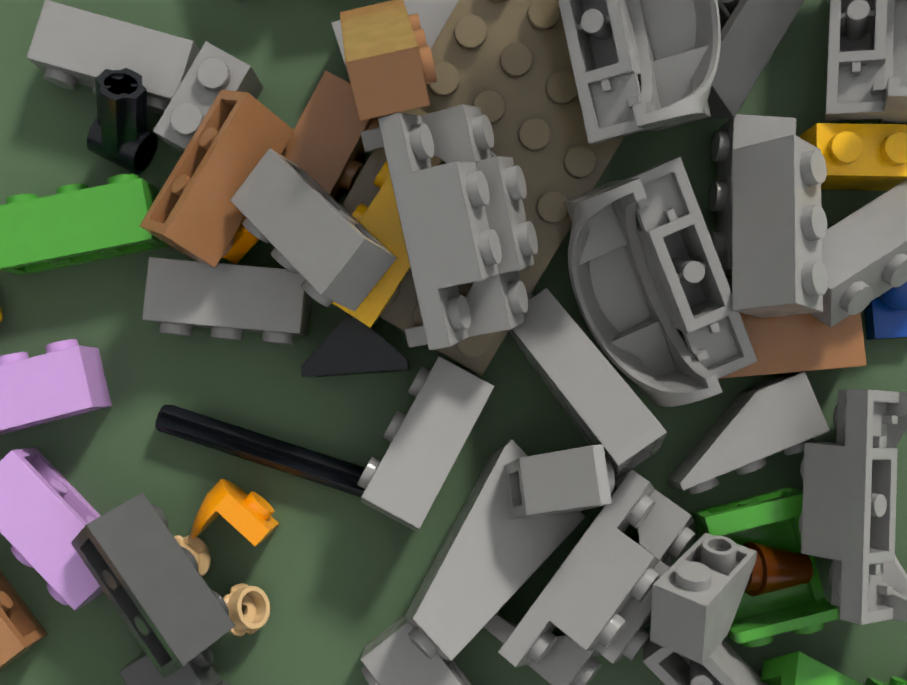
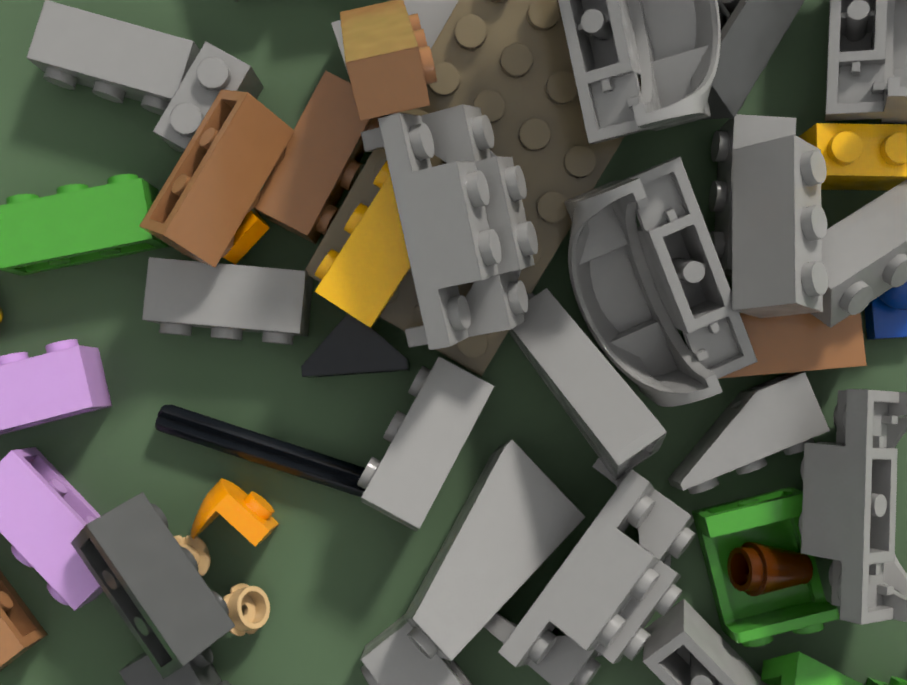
(121, 121): black piece -> none
(311, 232): light grey brick -> none
(559, 482): light grey slope -> none
(700, 596): light grey slope -> none

